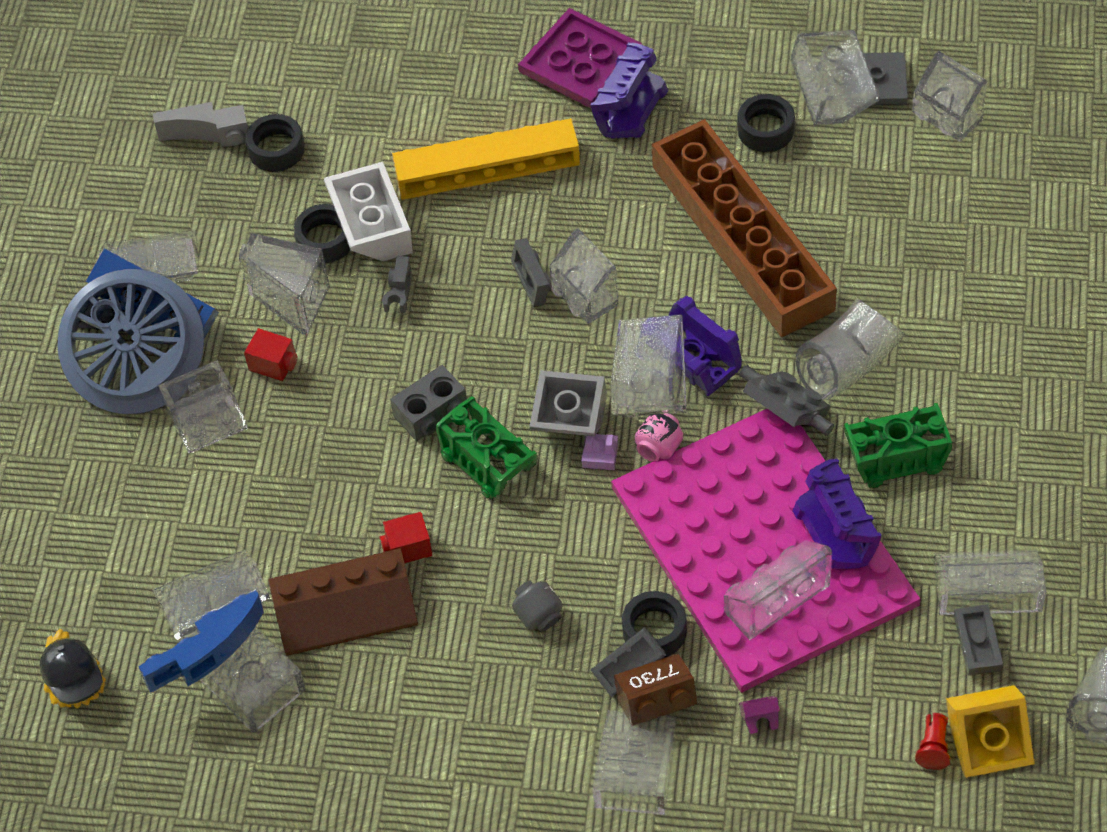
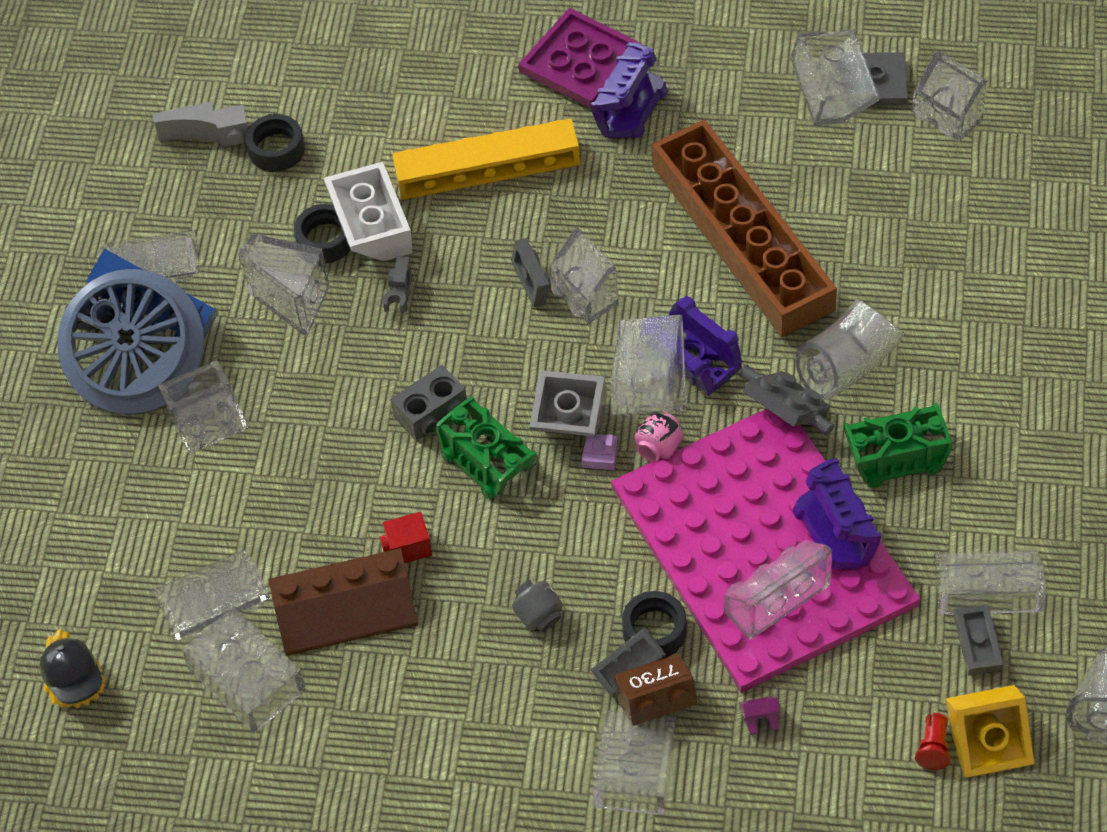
(217, 639): blue slope -> none
(270, 354): red brick -> none
(766, 140): black tyre -> none

